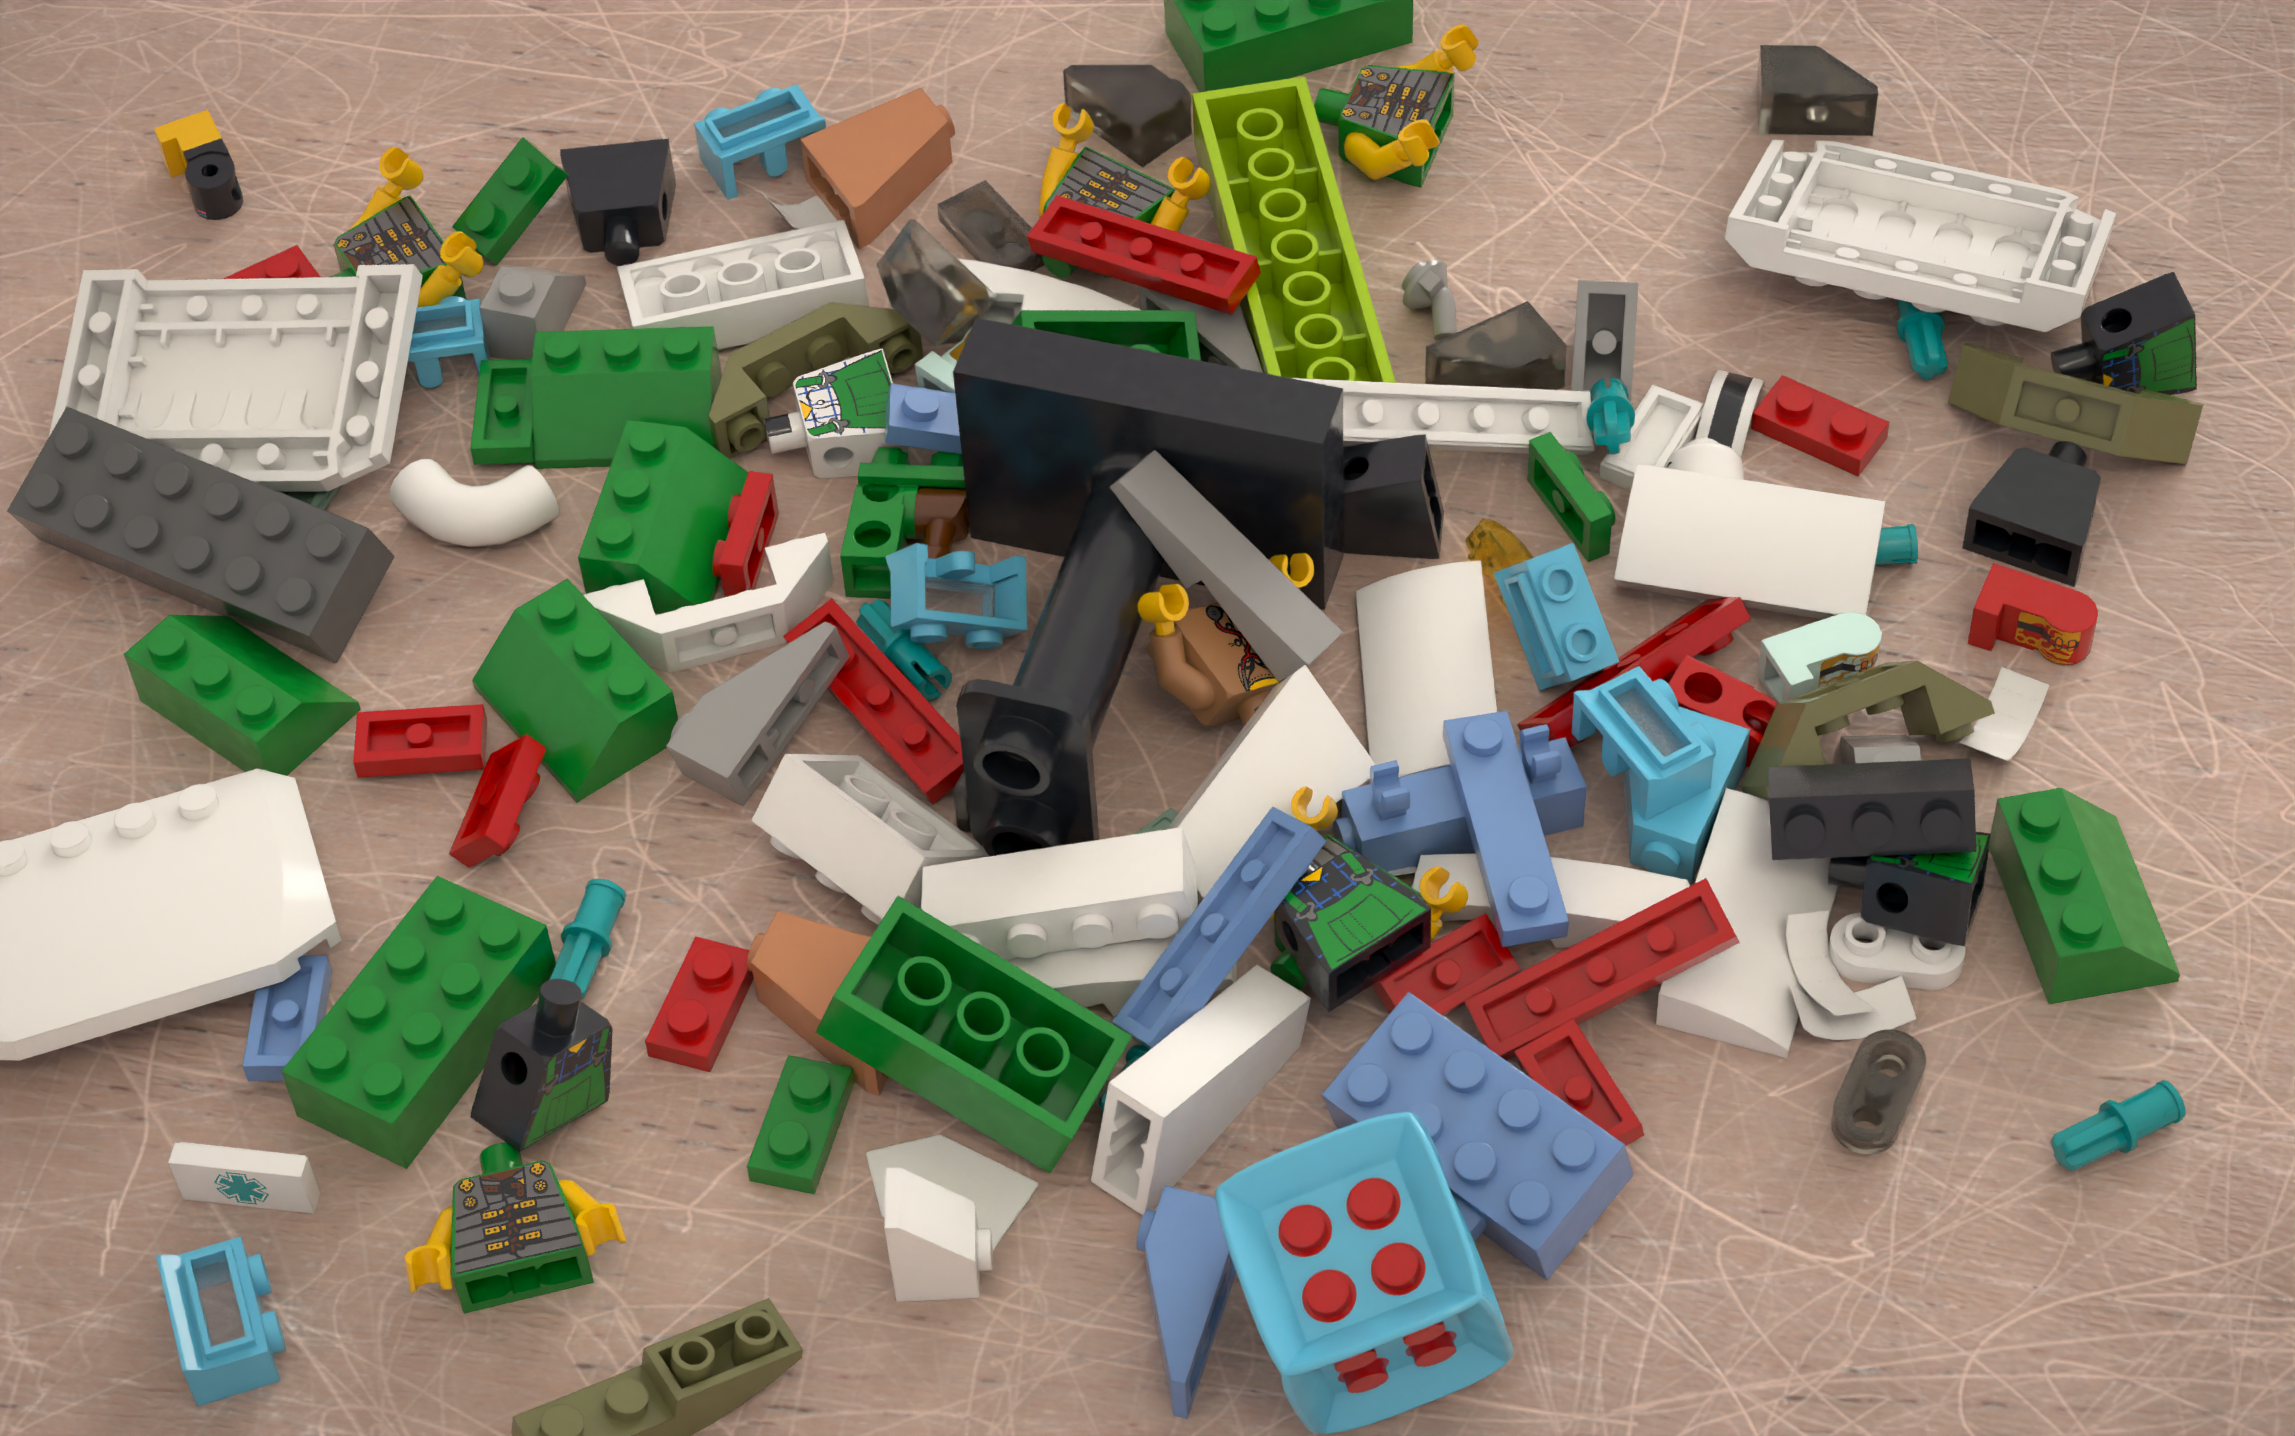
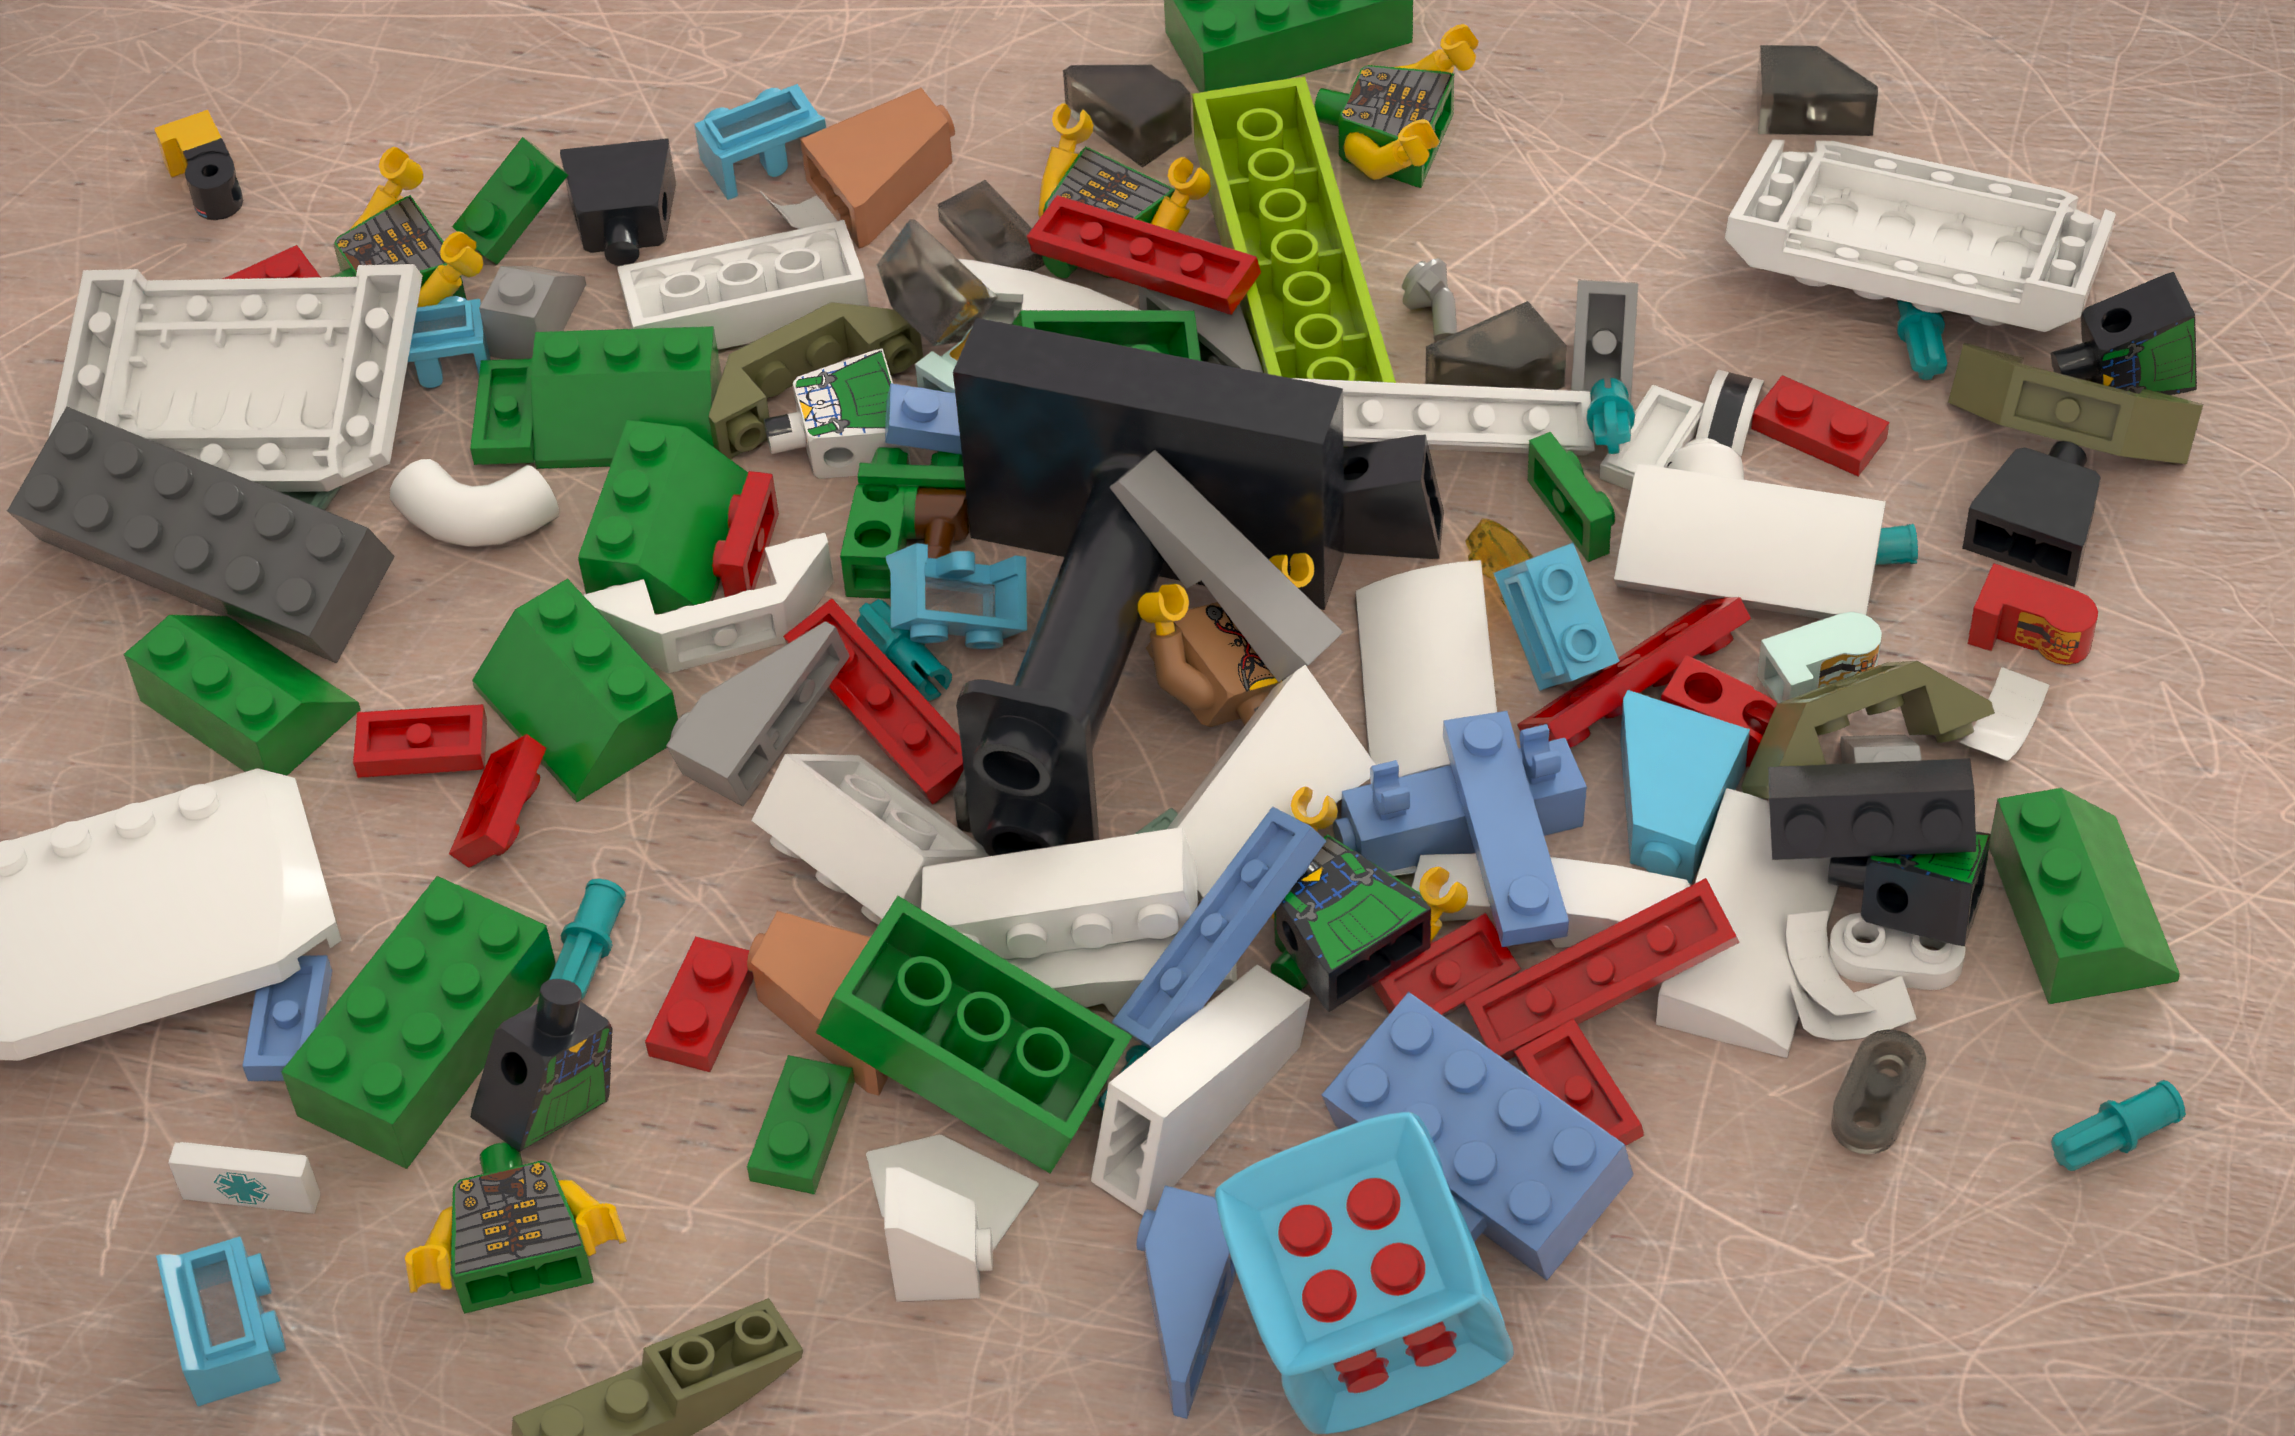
(1648, 736): medium azure window -> none

